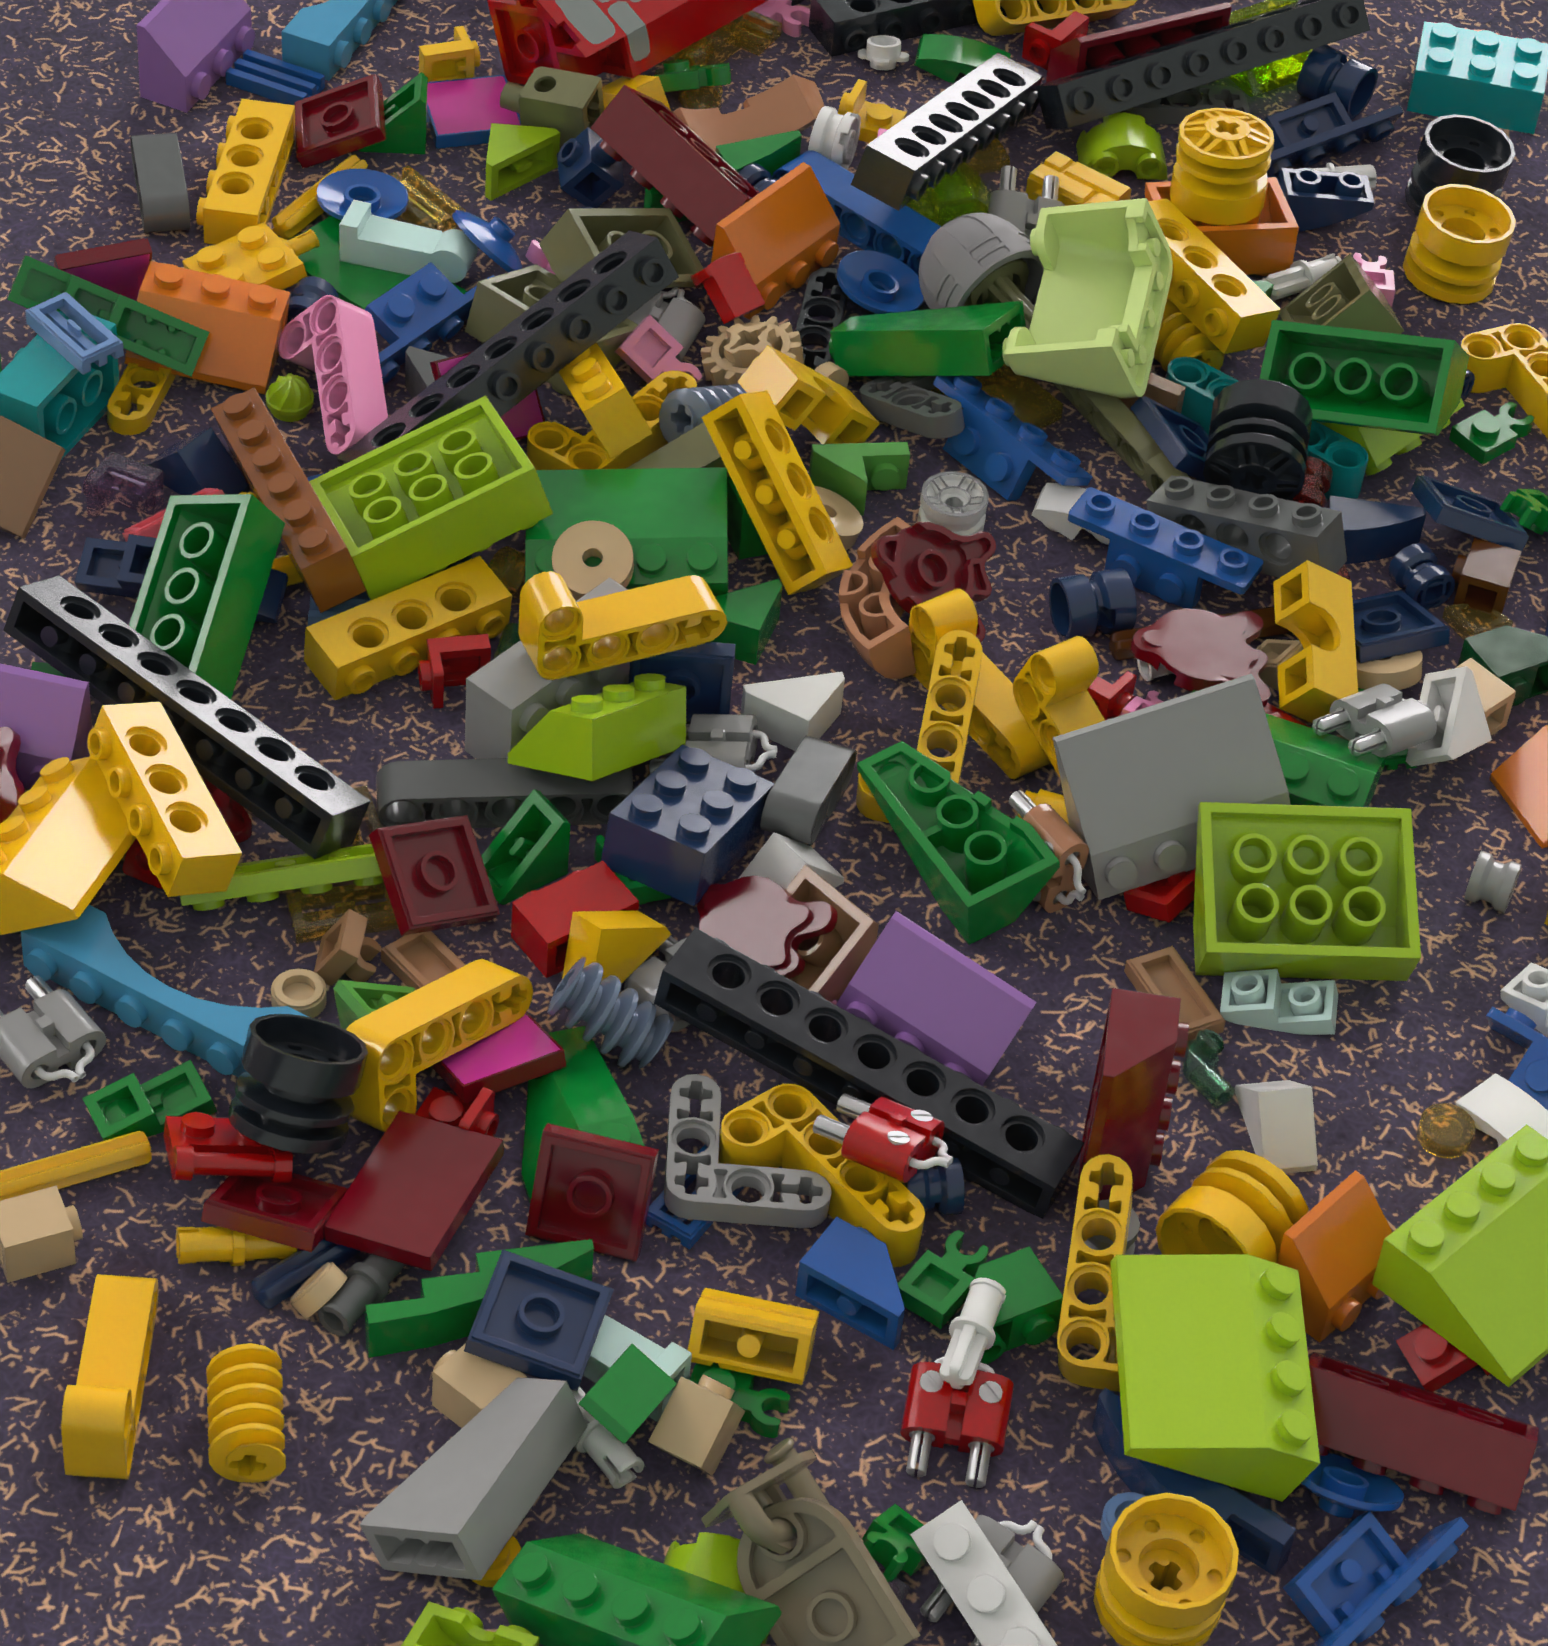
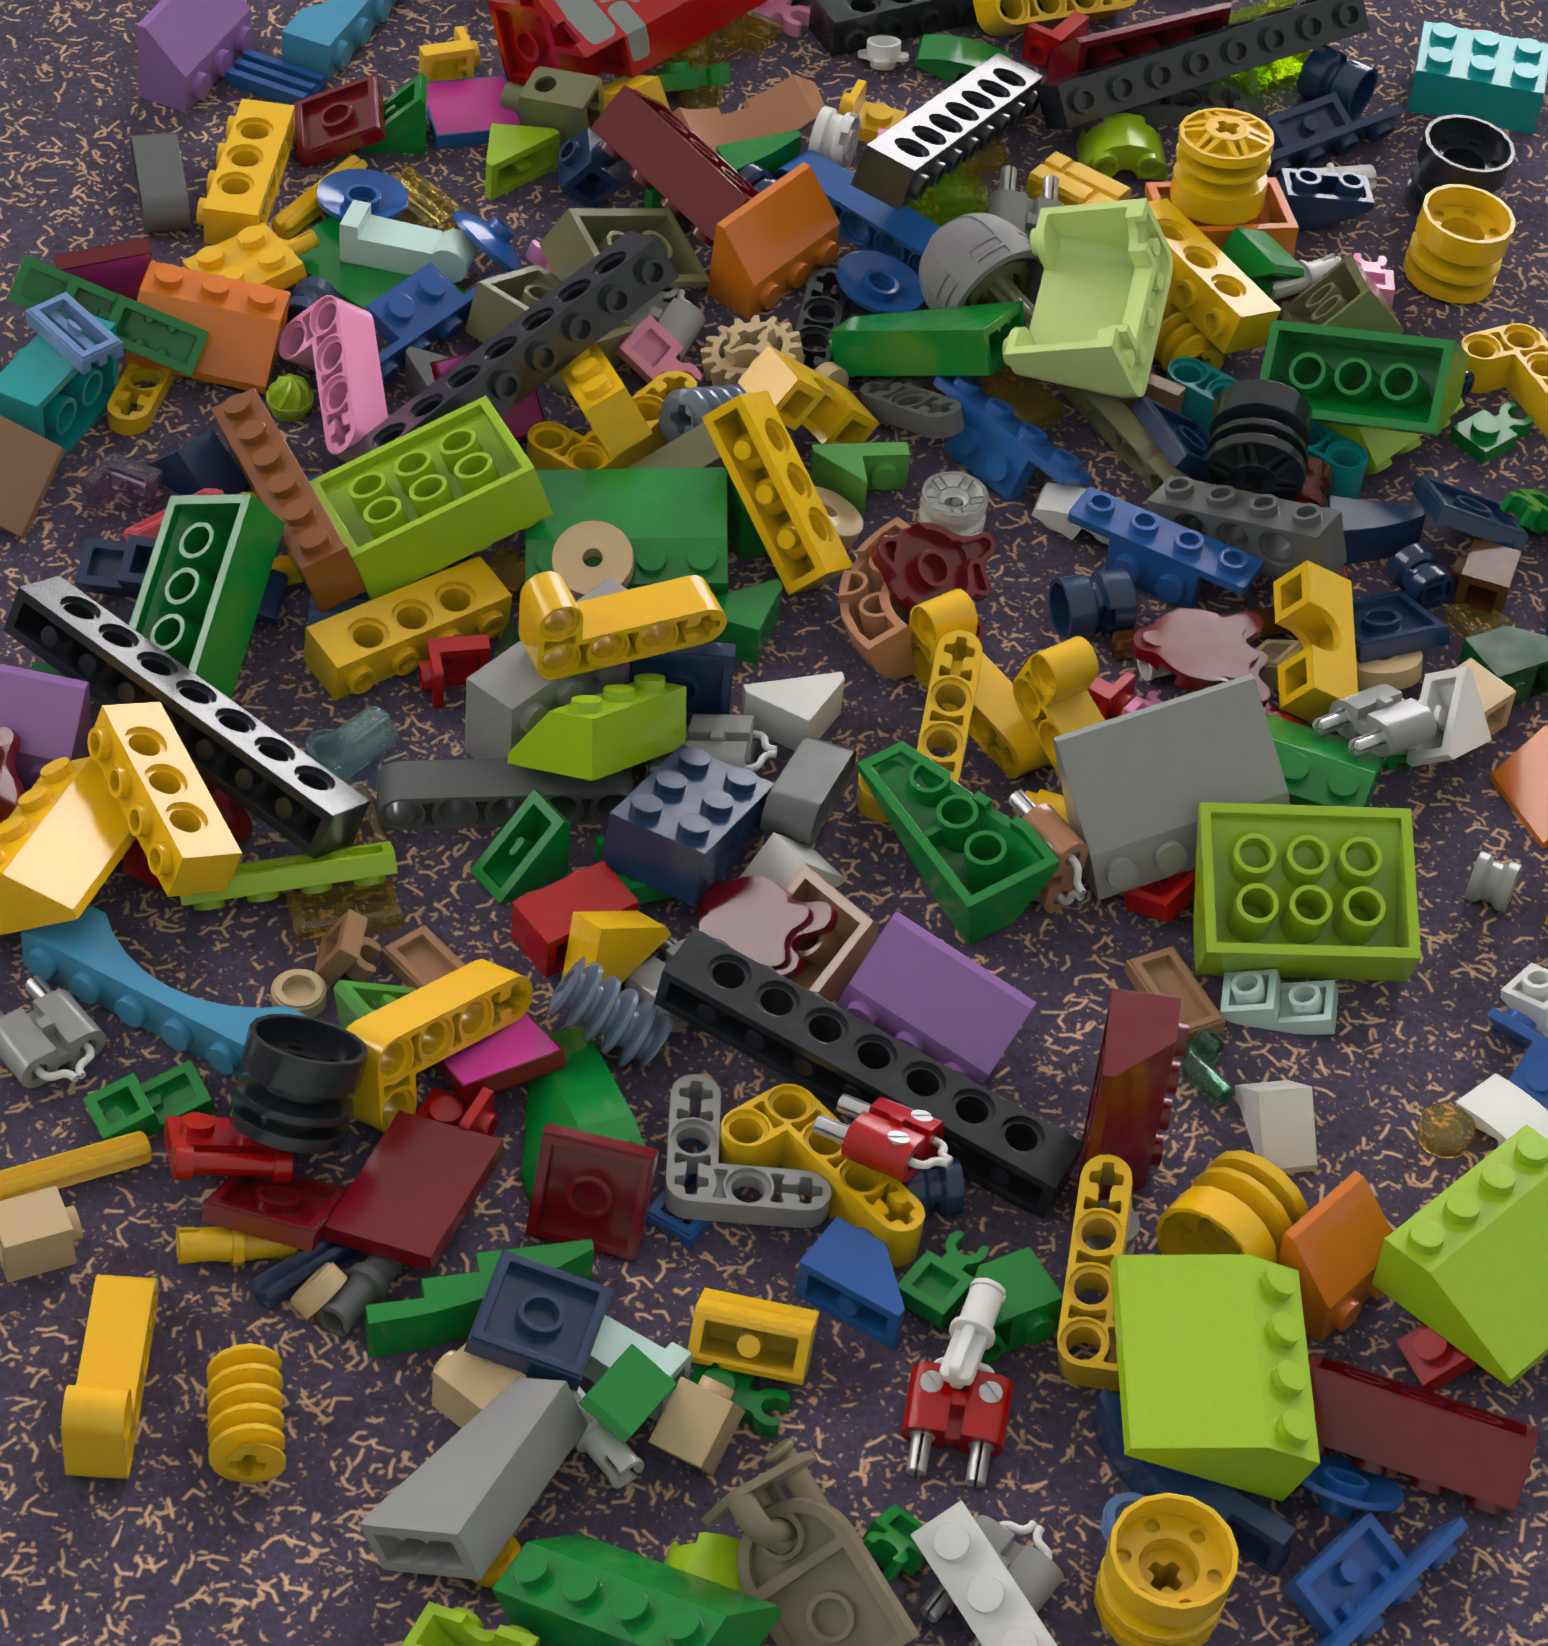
(353, 743): none -> clear light blue piece
(434, 874): dark red tile -> none
(729, 287): red tile -> none
(1261, 256): none -> green slope

